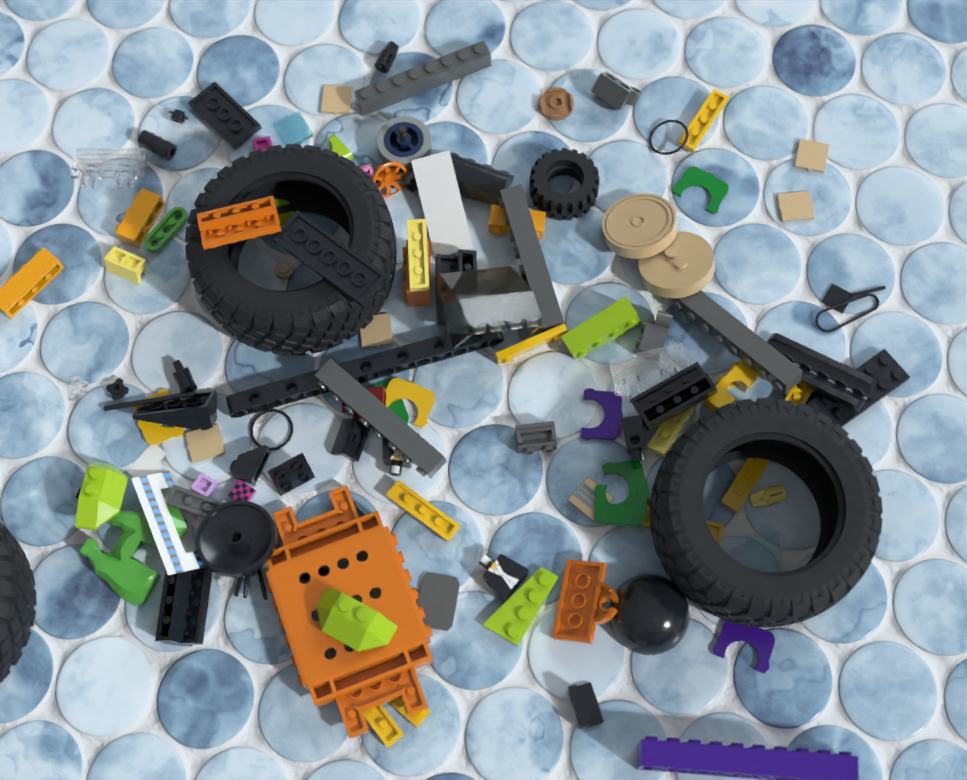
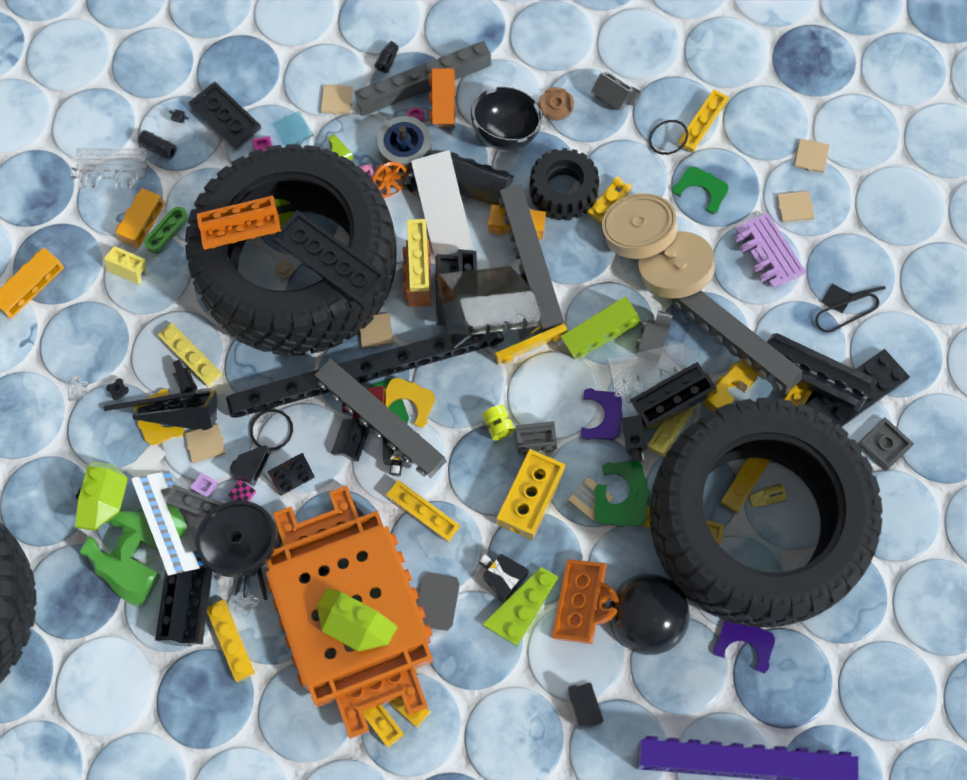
(189, 354): none -> light yellow plate
(230, 640): none -> yellow plate
(246, 603): none -> clear tile
(417, 113): none -> dark pink tile
(442, 97): none -> orange brick
(497, 421): none -> neon yellow wheel
(505, 118): none -> black piece
(536, 506): none -> yellow brick
(608, 198): none -> yellow plate
(770, 250): none -> lavender hinge
(885, 444): none -> dark grey tile

